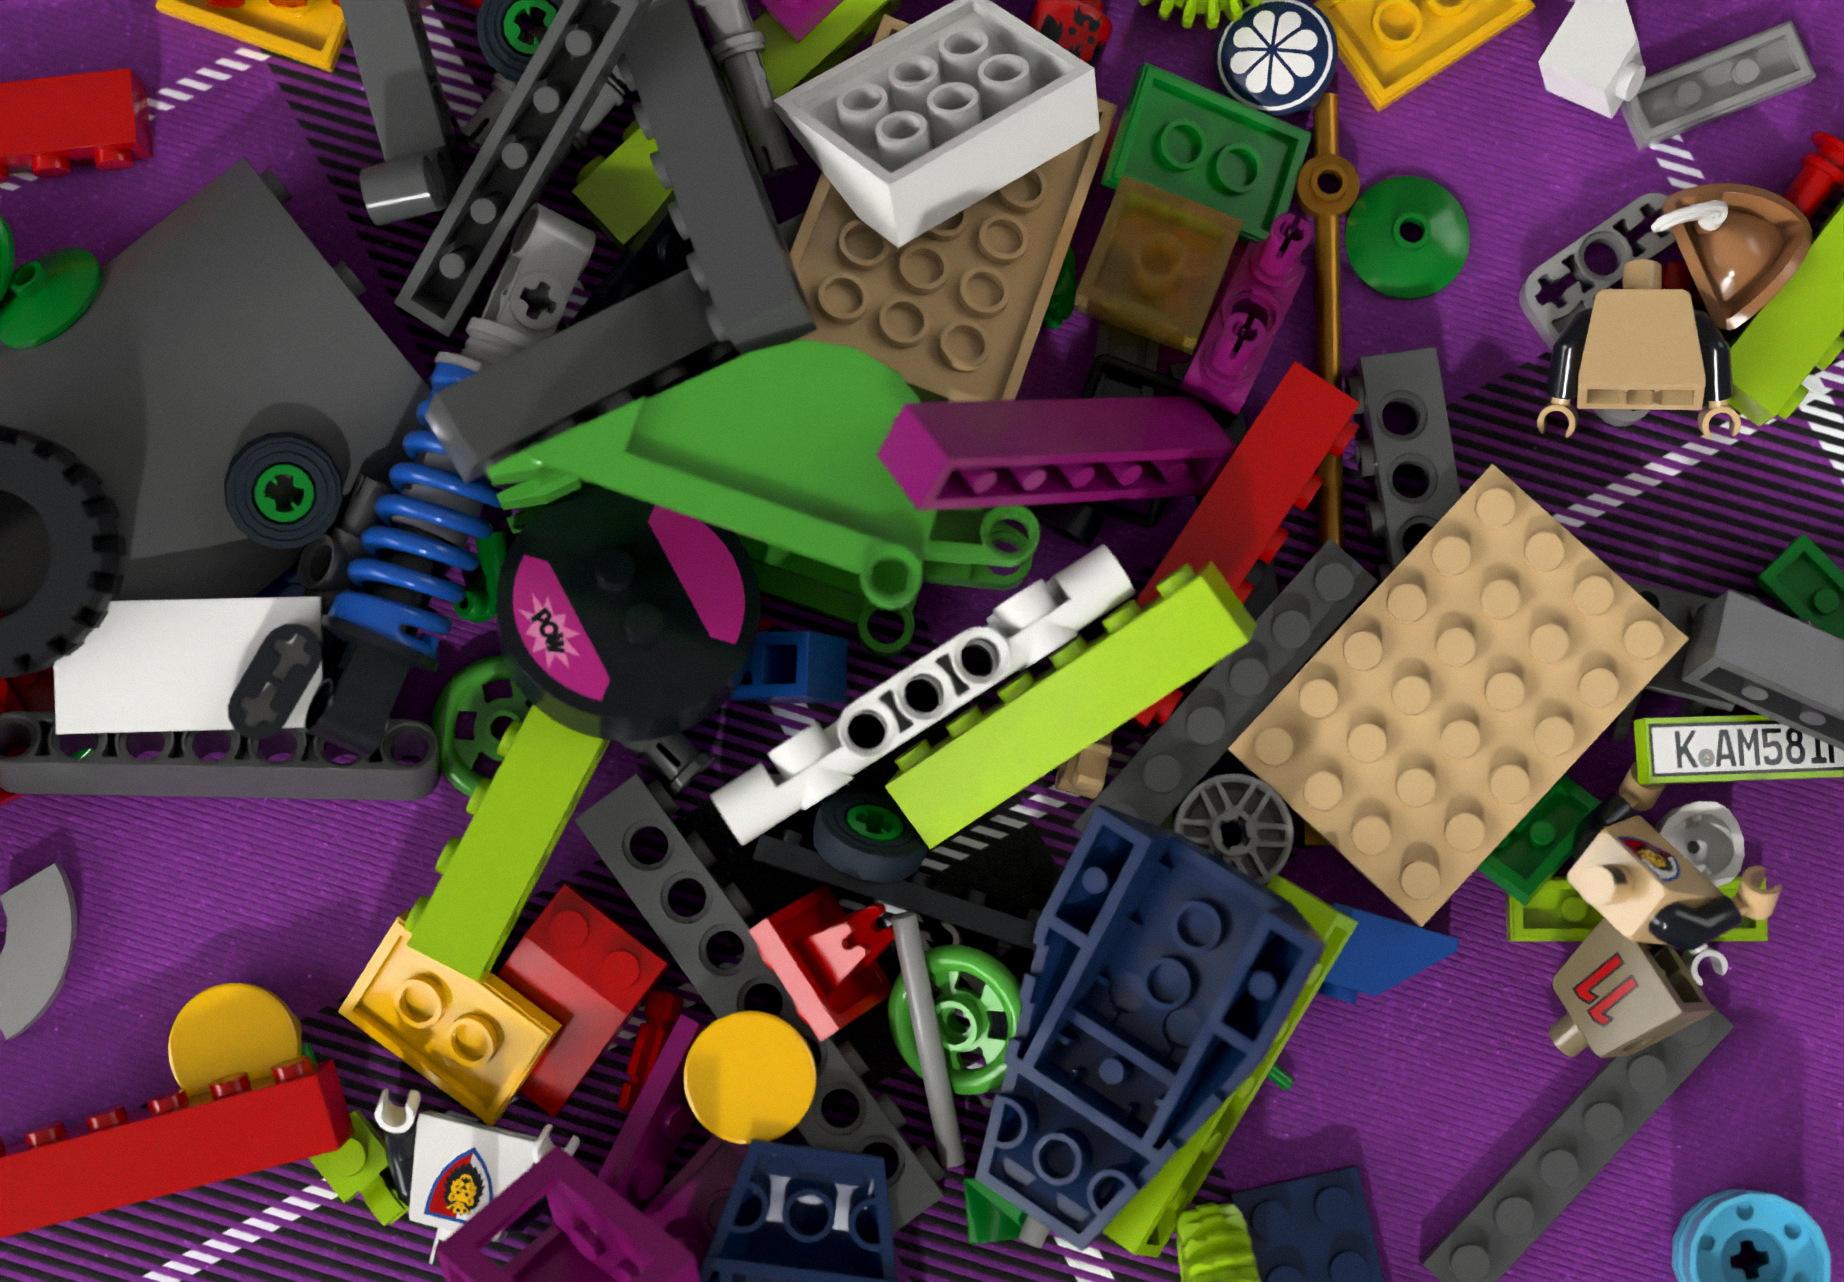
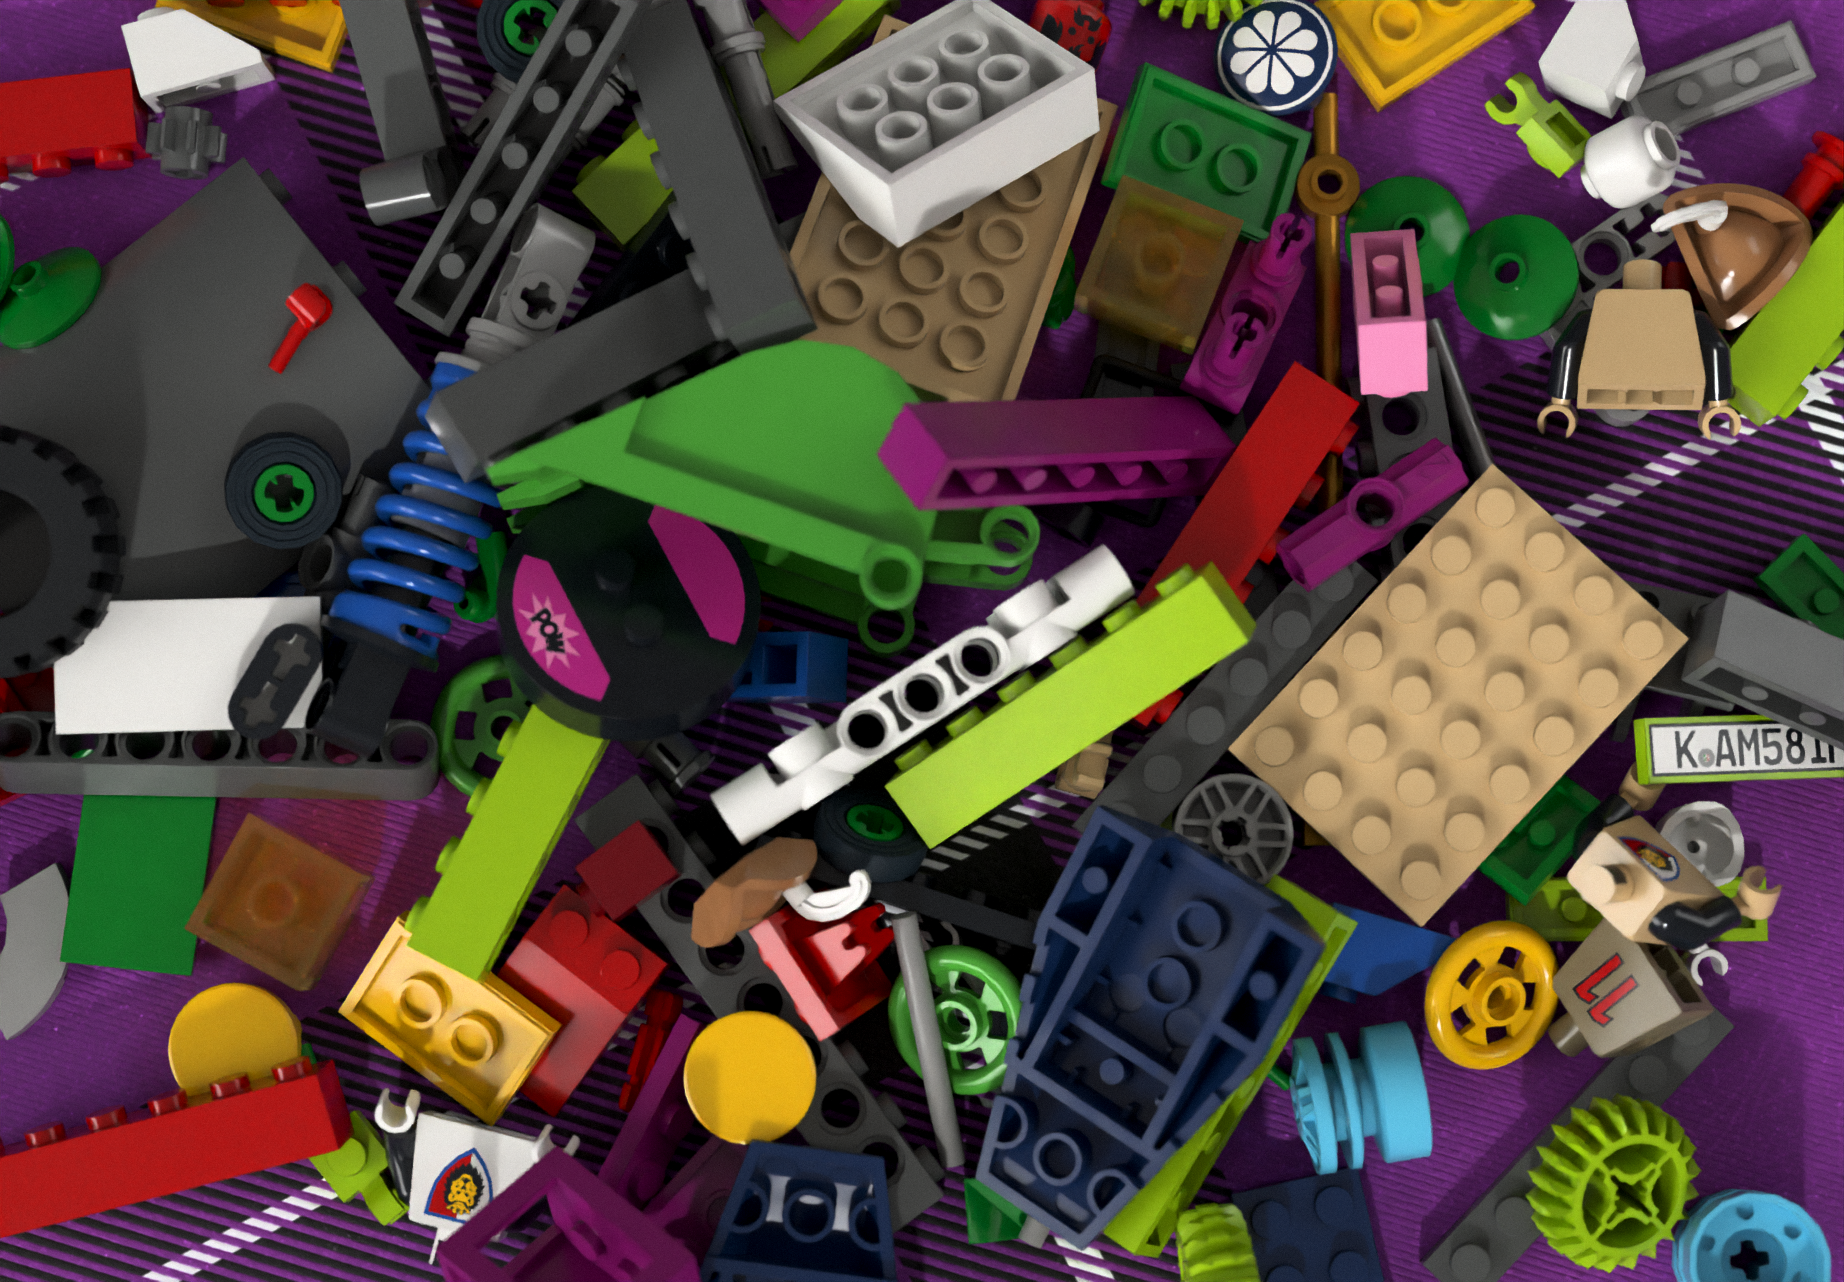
(138, 882): none -> green tile
(186, 143): none -> dark grey gear
(188, 59): none -> white slope
(280, 902): none -> clear yellow brick
(312, 311): none -> red hand
(625, 872): none -> dark red brick
(763, 884): none -> medium nougat hat
(1361, 1097): none -> medium azure wheel
(1389, 313): none -> bright pink brick
(1401, 491): none -> magenta piece
(1459, 402): none -> flat silver bar
(1504, 1005): none -> yellow plate
(1538, 294): none -> green dish
(1547, 129): none -> lime plate
(1613, 1182): none -> lime gear
(1630, 161): none -> white head

